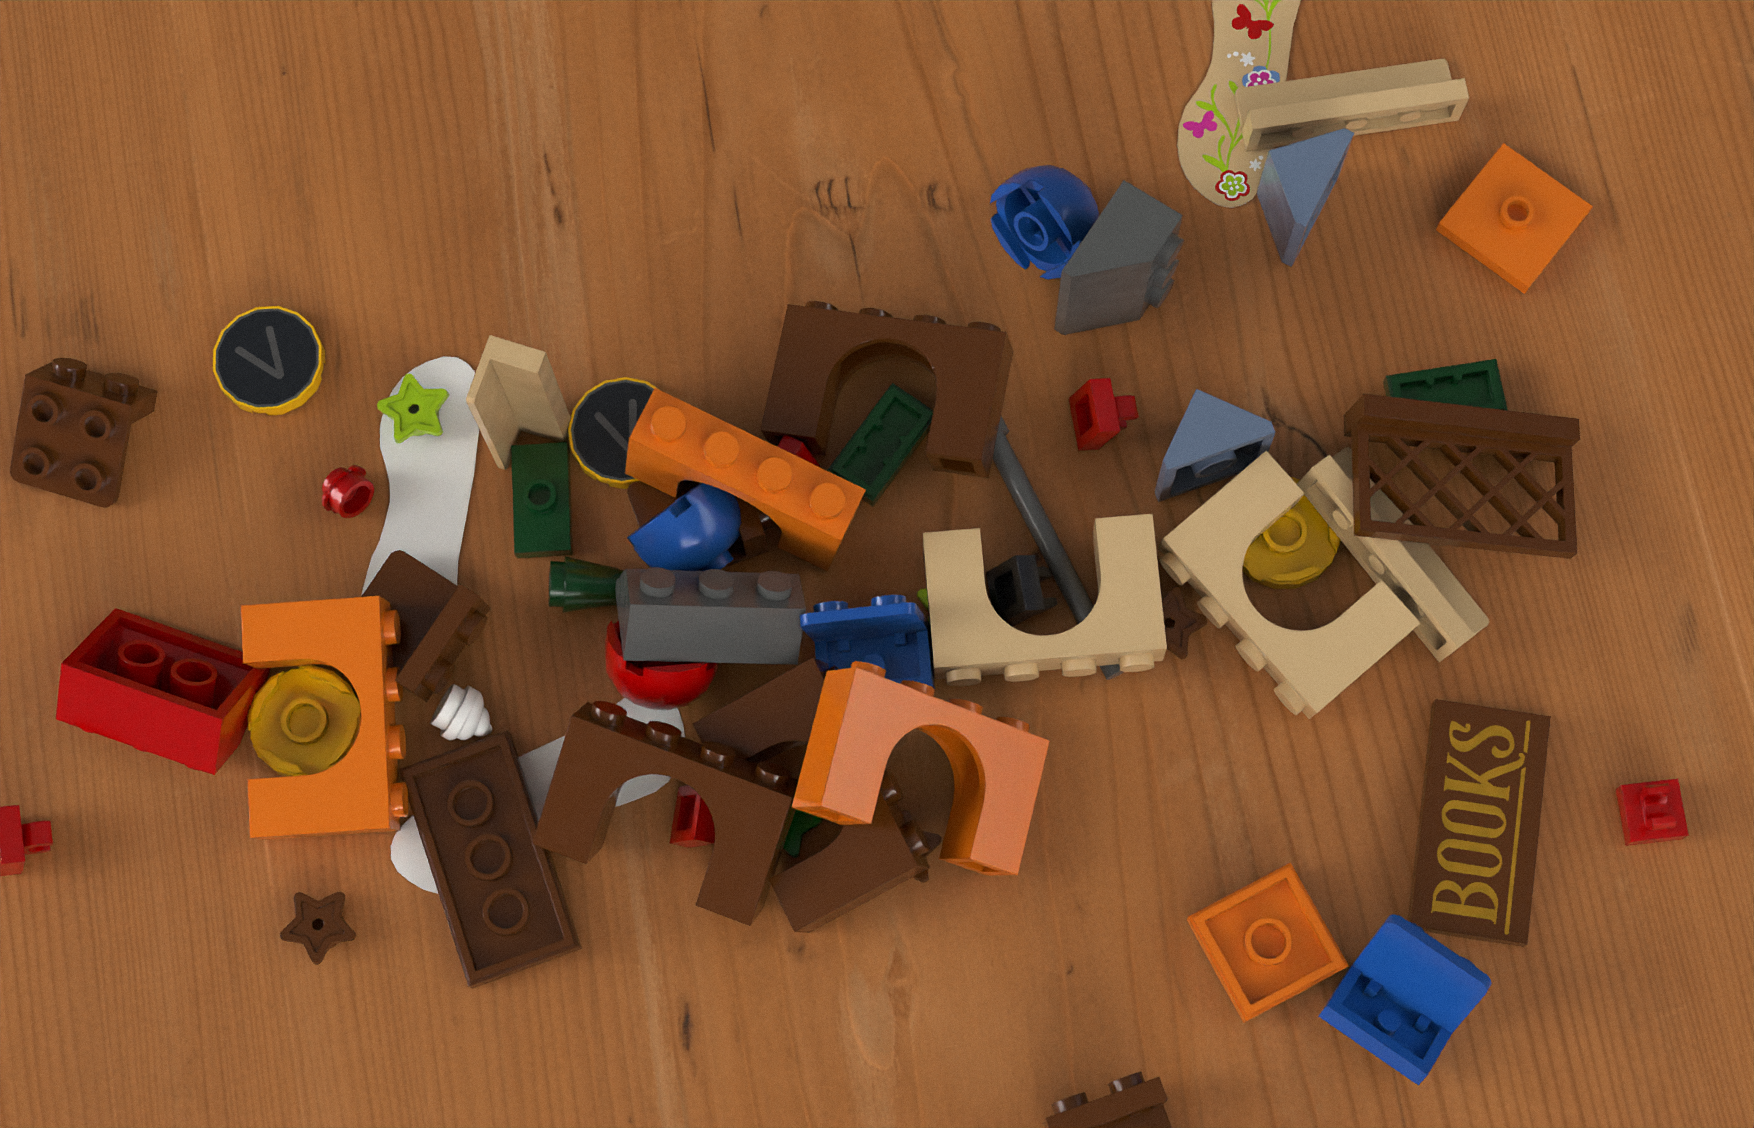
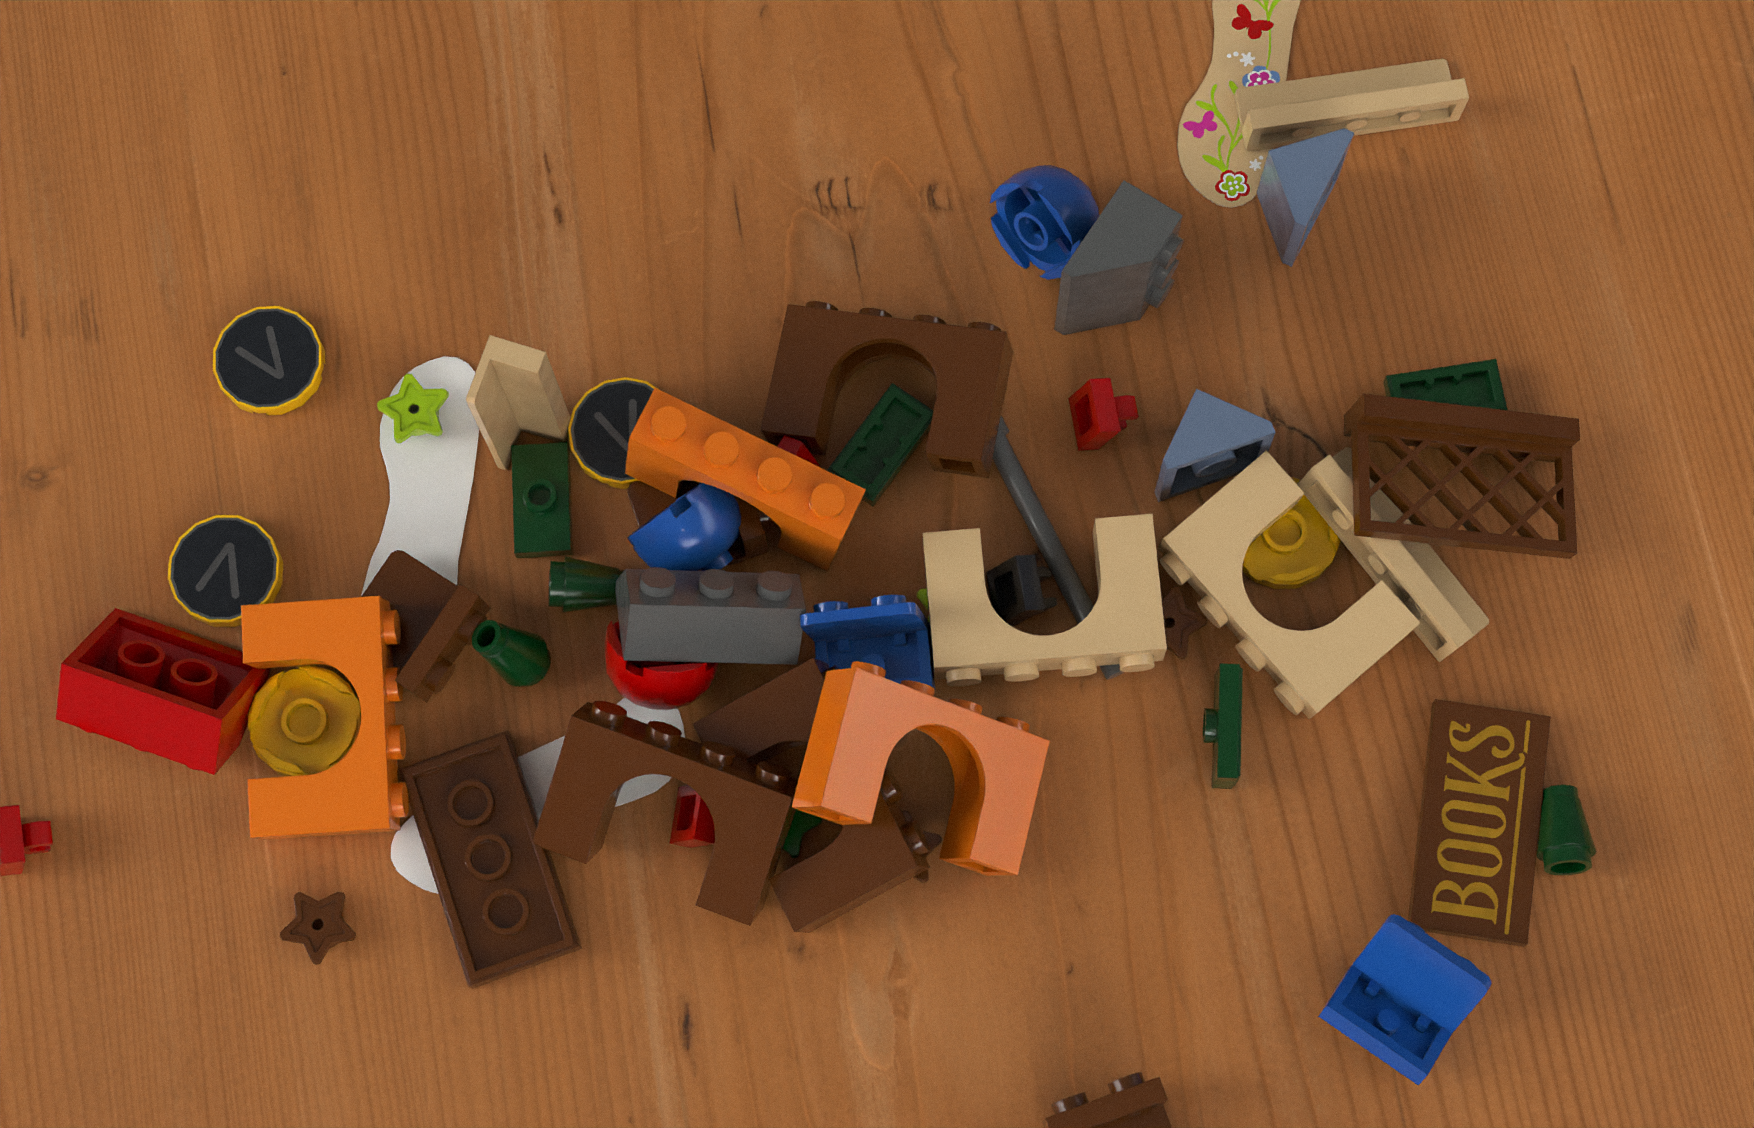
(77, 430): reddish brown bracket -> none
(224, 566): none -> black tile
(347, 491): red plate -> none
(462, 714): white plate -> none
(514, 653): none -> dark green cone
(1224, 725): none -> dark green plate
(1267, 942): orange plate -> none
(1514, 218): orange plate -> none
(1564, 833): none -> dark green cone
(1652, 812): red tile -> none

